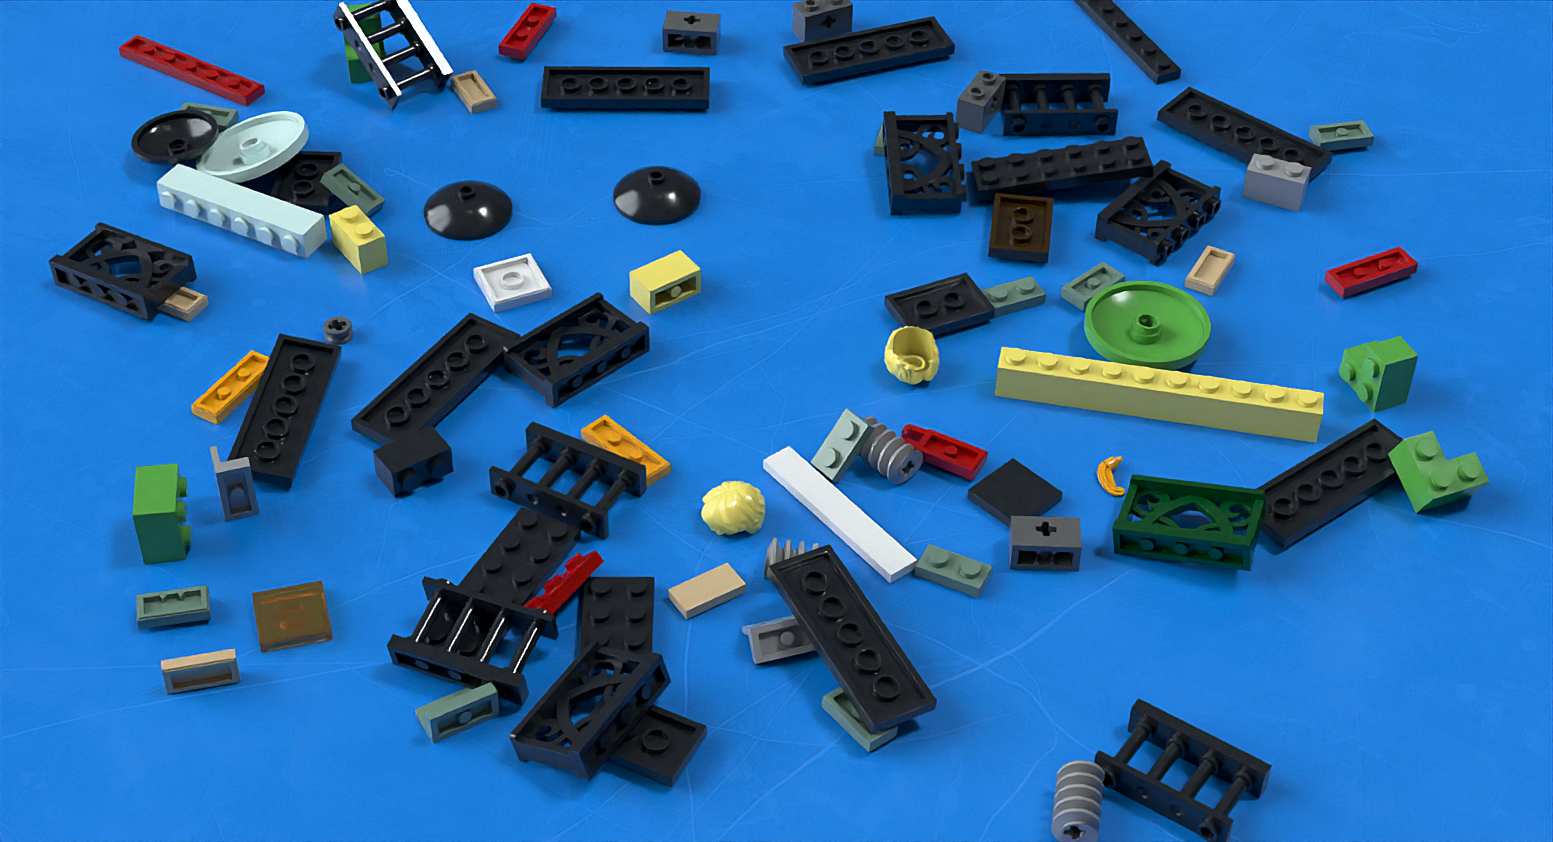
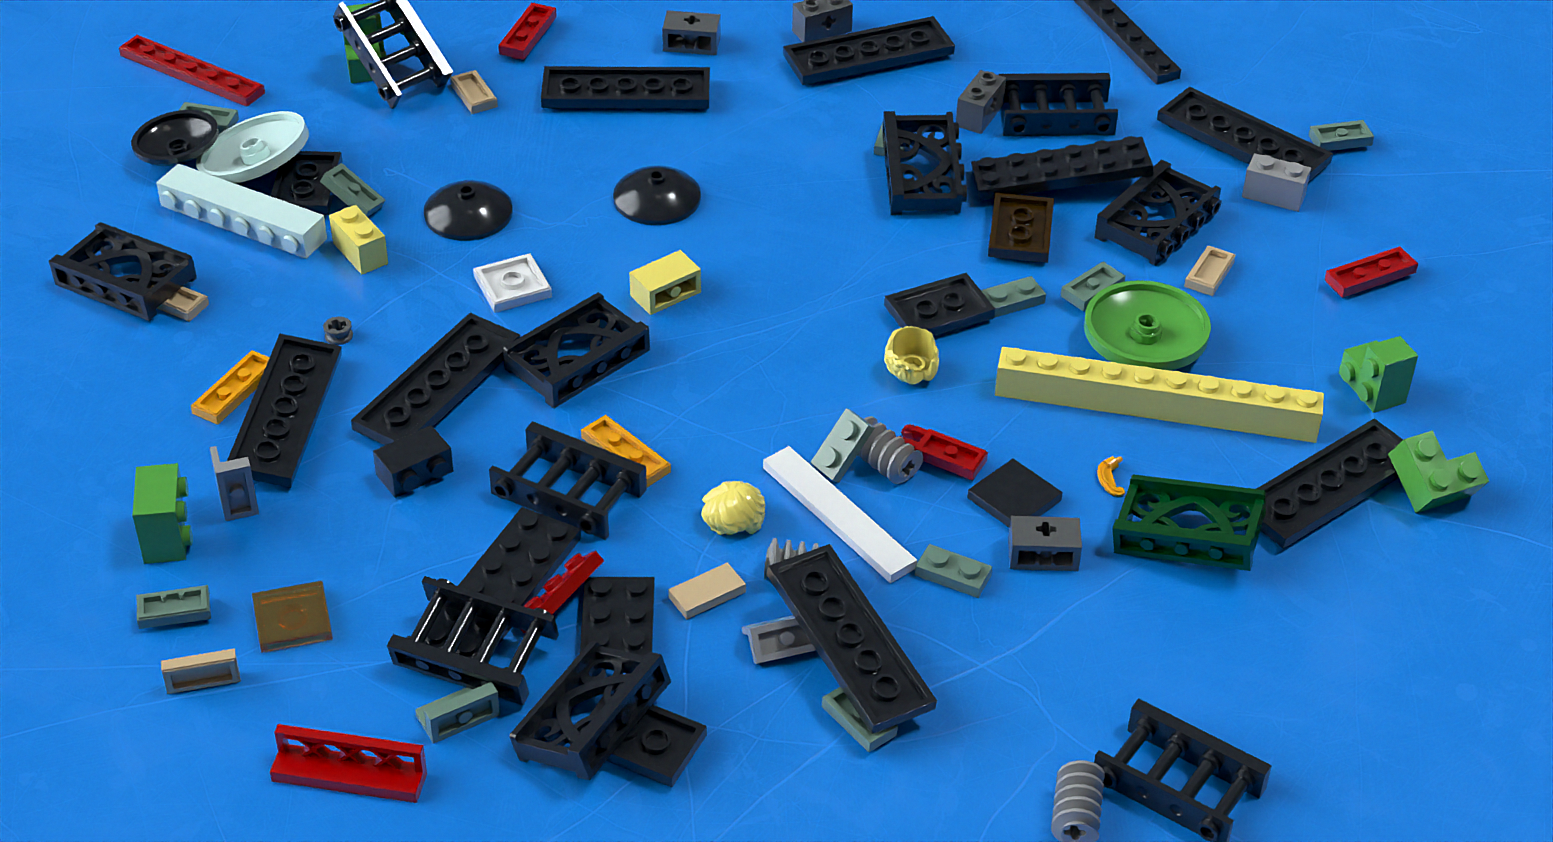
(349, 768): none -> red fence

